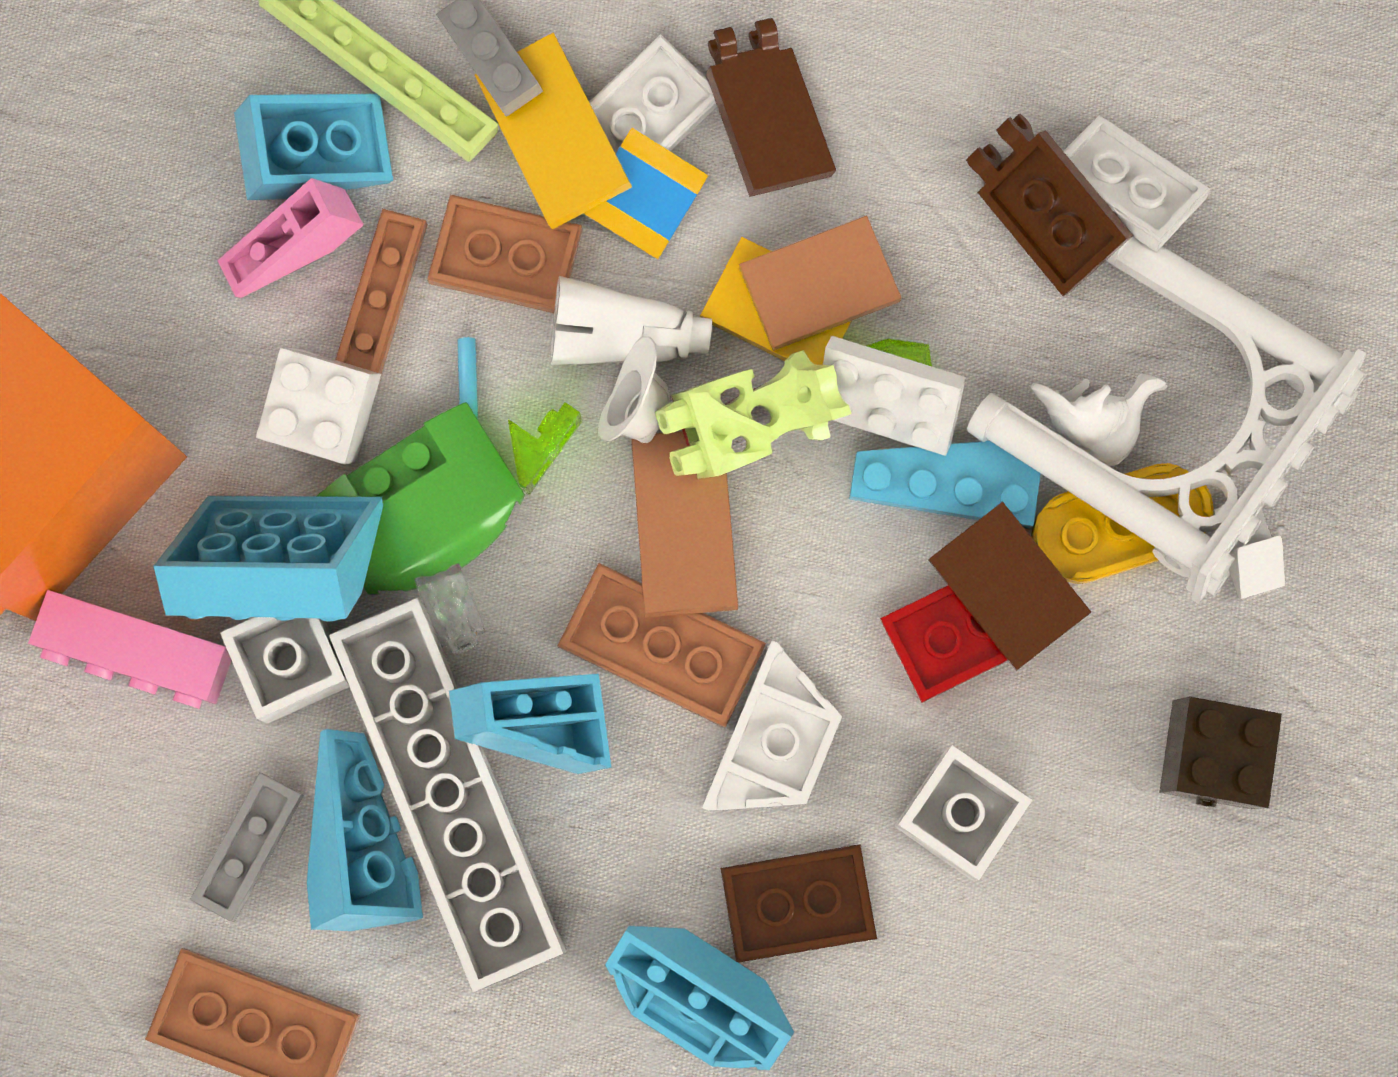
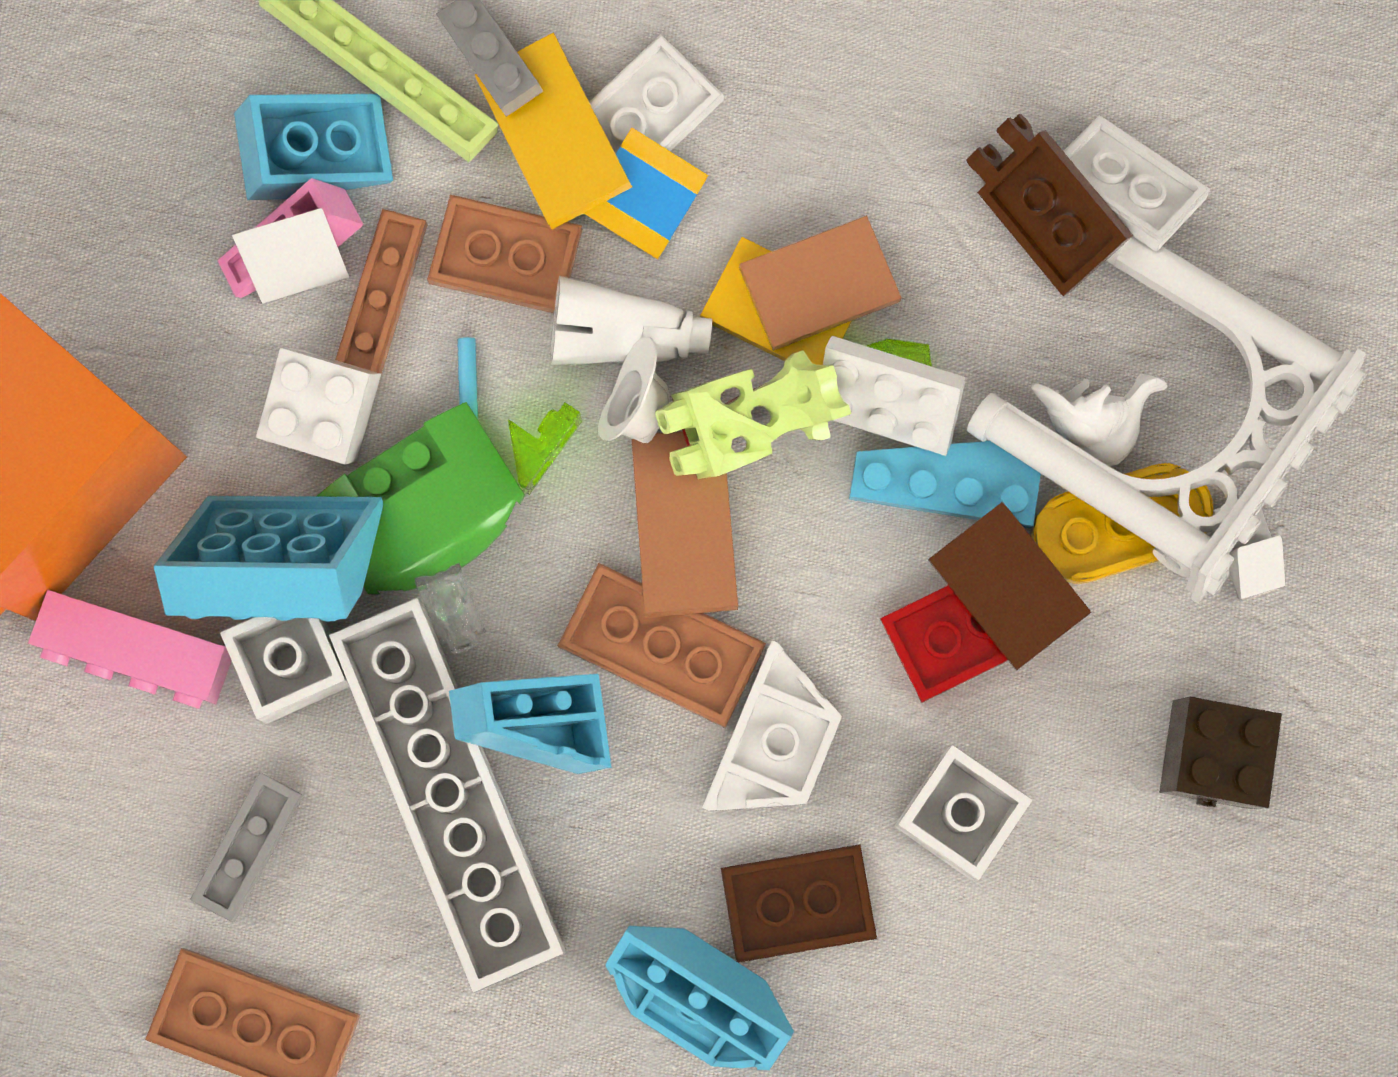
(291, 255): none -> white sticker
(355, 856): medium azure wedge -> none
(767, 111): reddish brown tile -> none

